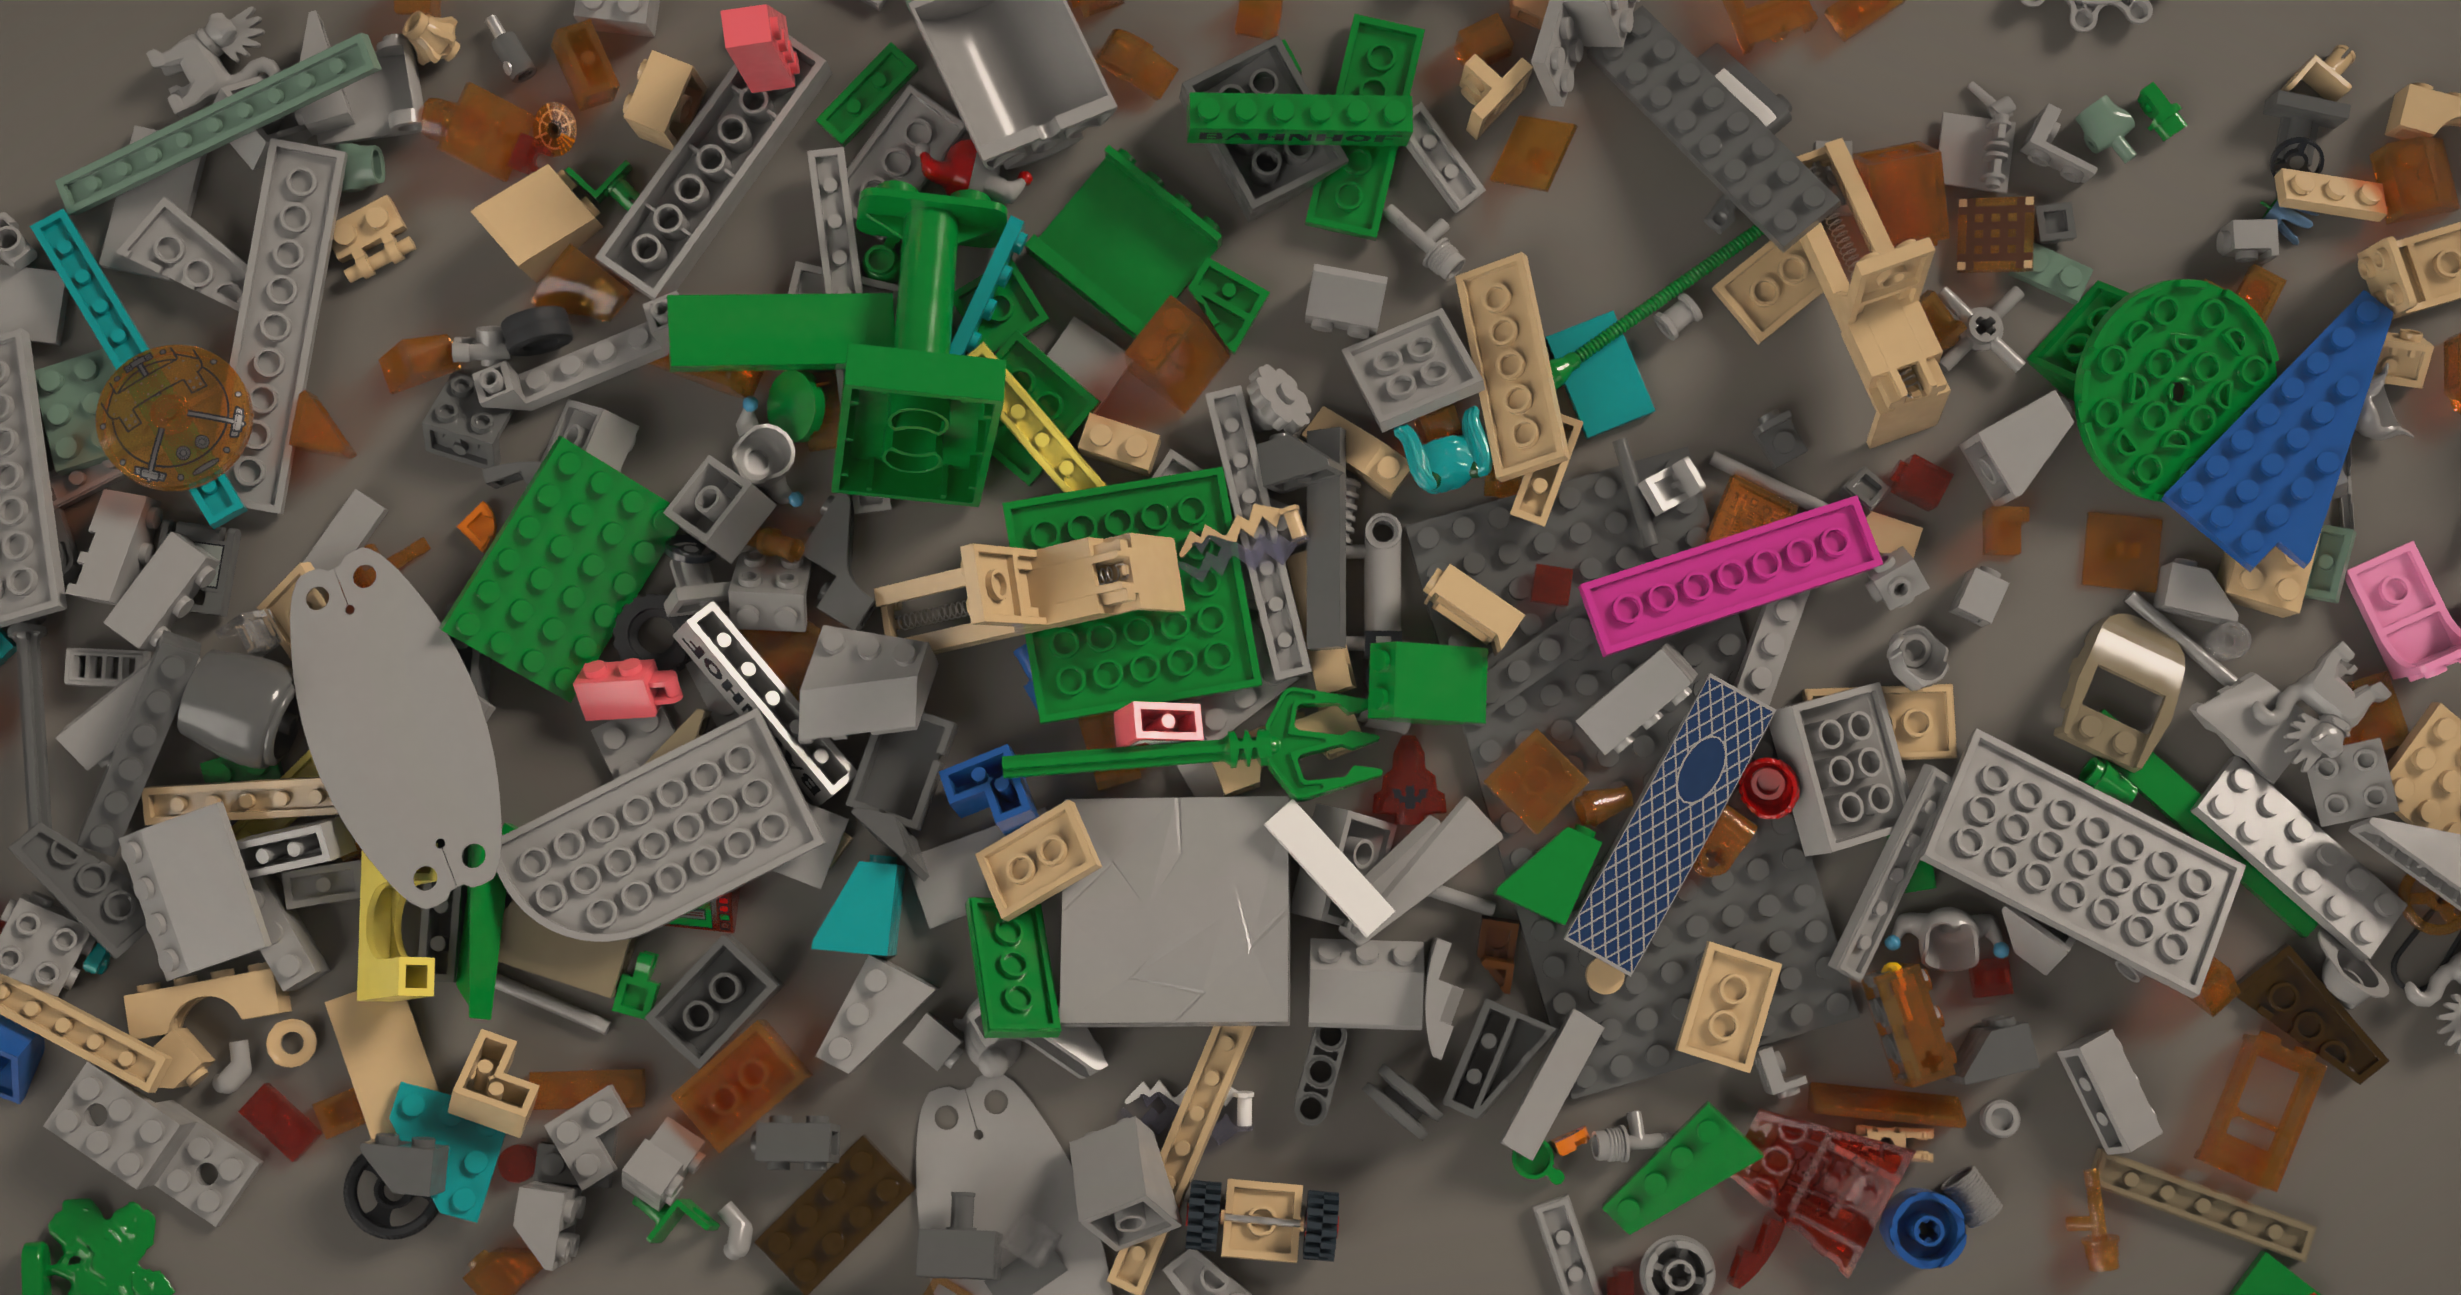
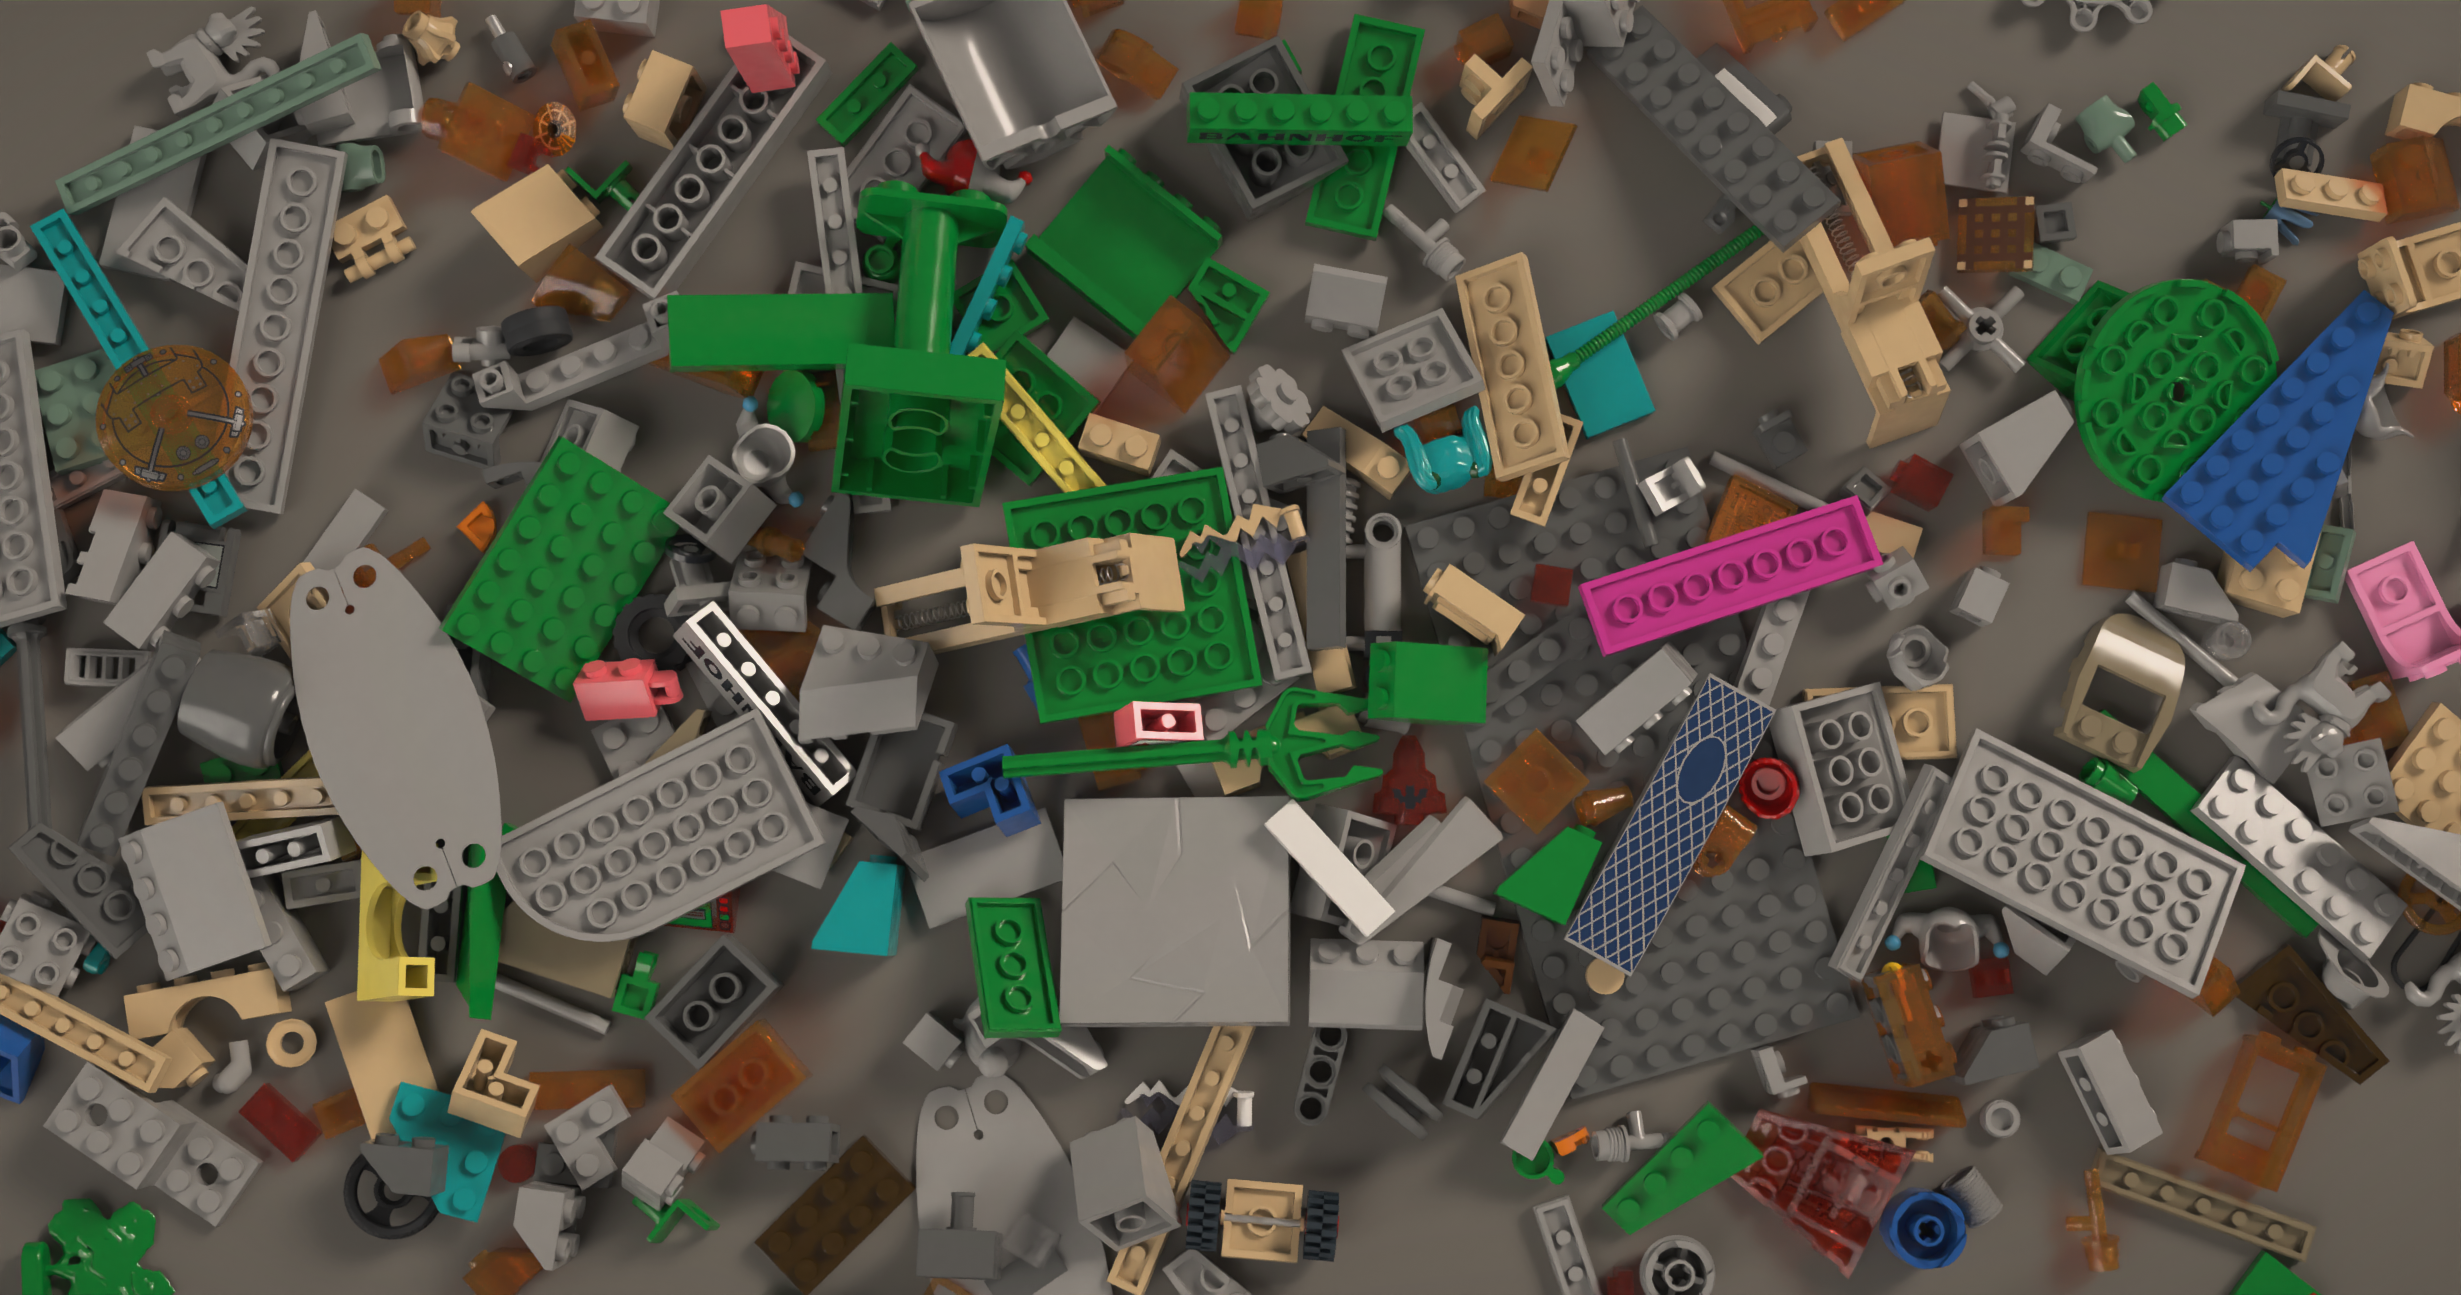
(316, 430): clear orange slope -> none
(739, 1233): light grey arm -> none
(873, 1010): light grey wedge -> none
(1038, 860): tan plate -> none
(1728, 1006): tan plate -> none
(1749, 1262): clear red slope -> none

